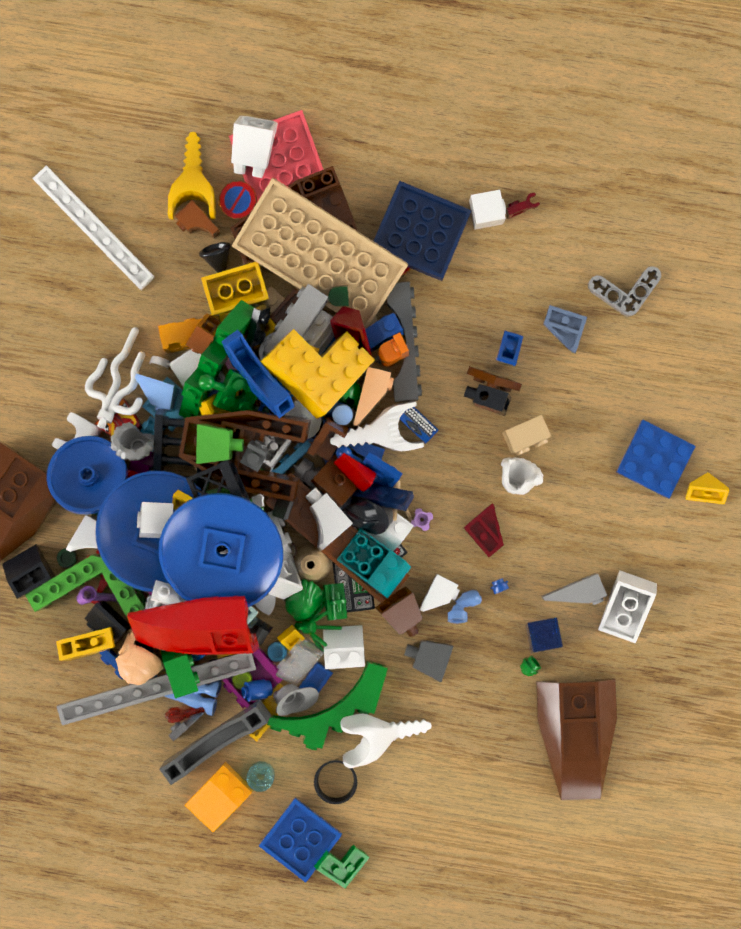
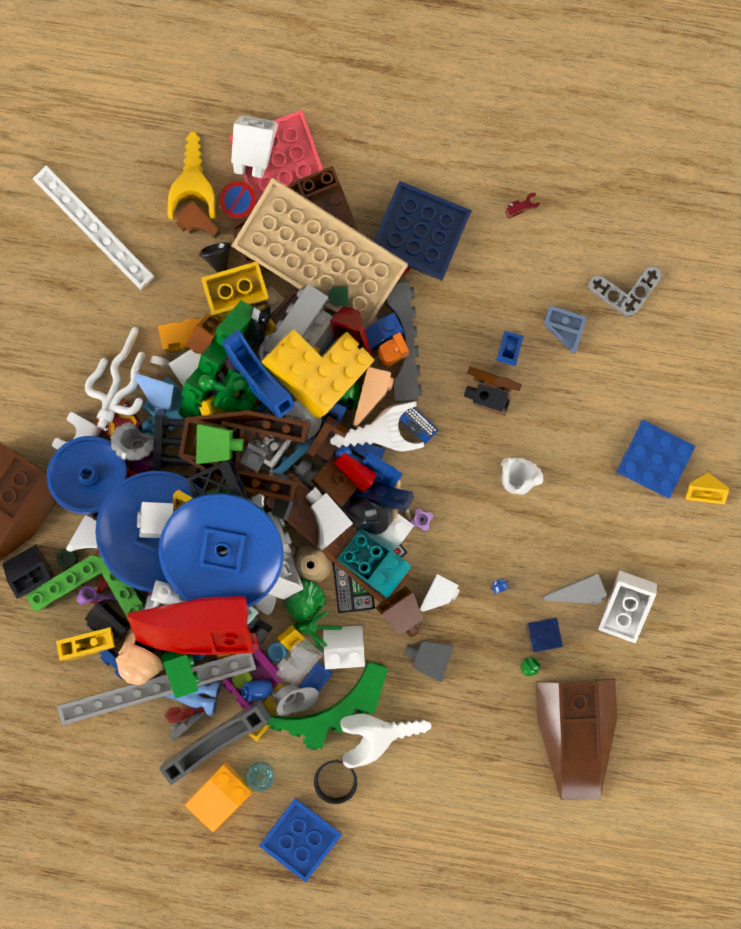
(335, 601): green hips -> none
(342, 414): light blue tile -> none
(342, 870): plate -> none
(458, 614): medium blue arm -> none
(486, 531): dark red wing -> none
(487, 209): white head -> none
(527, 434): tan brick -> none

